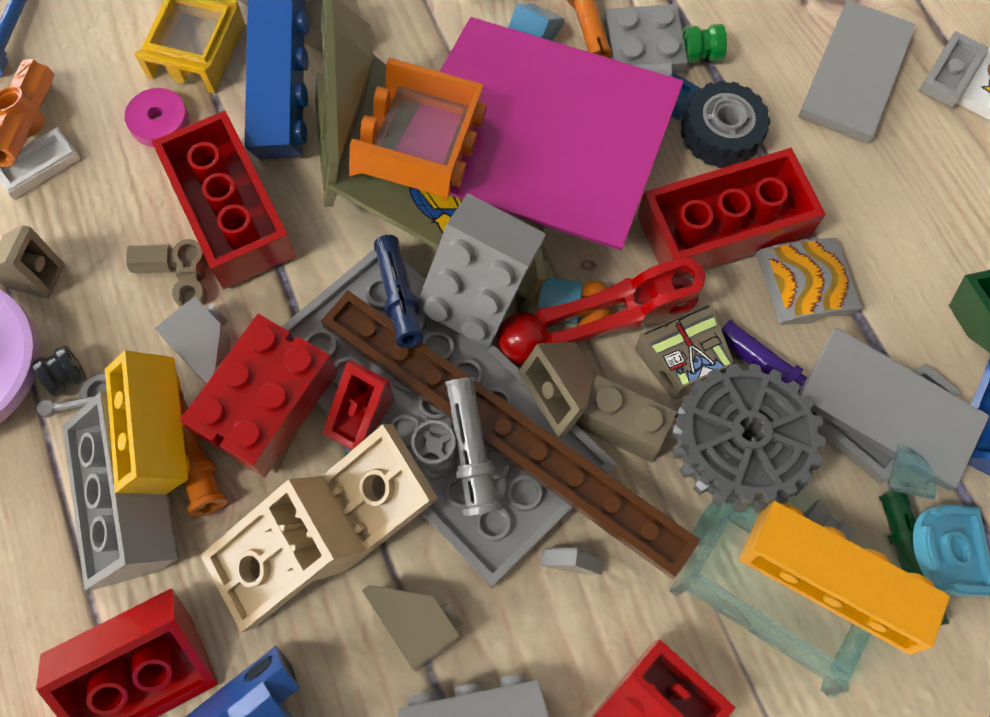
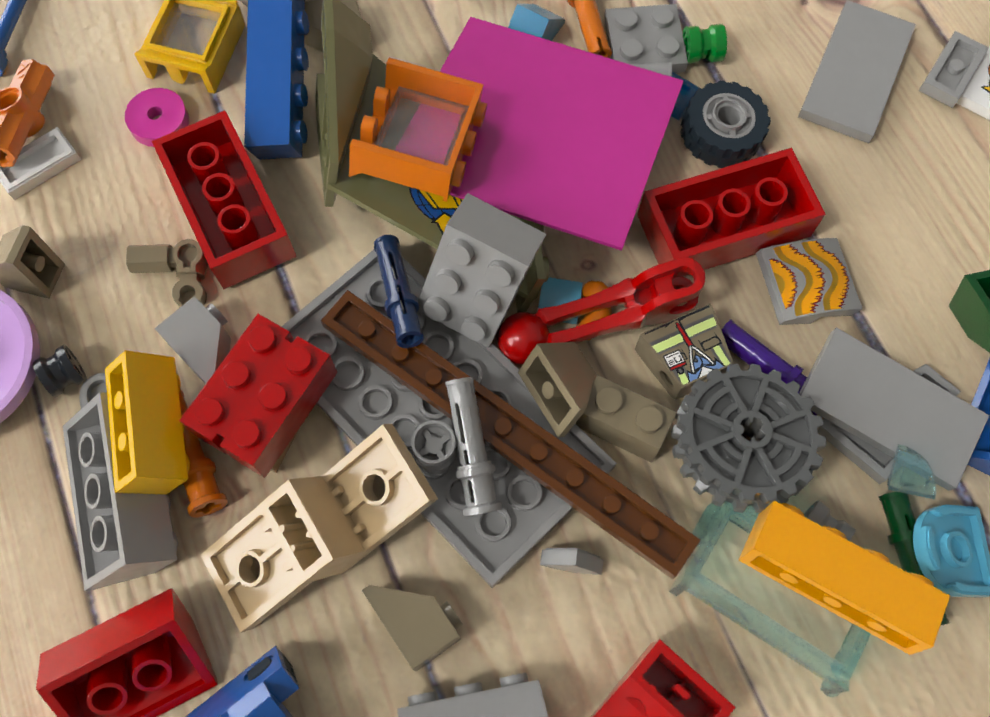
(48, 408): light grey hinge -> none
(358, 405): red slope -> none

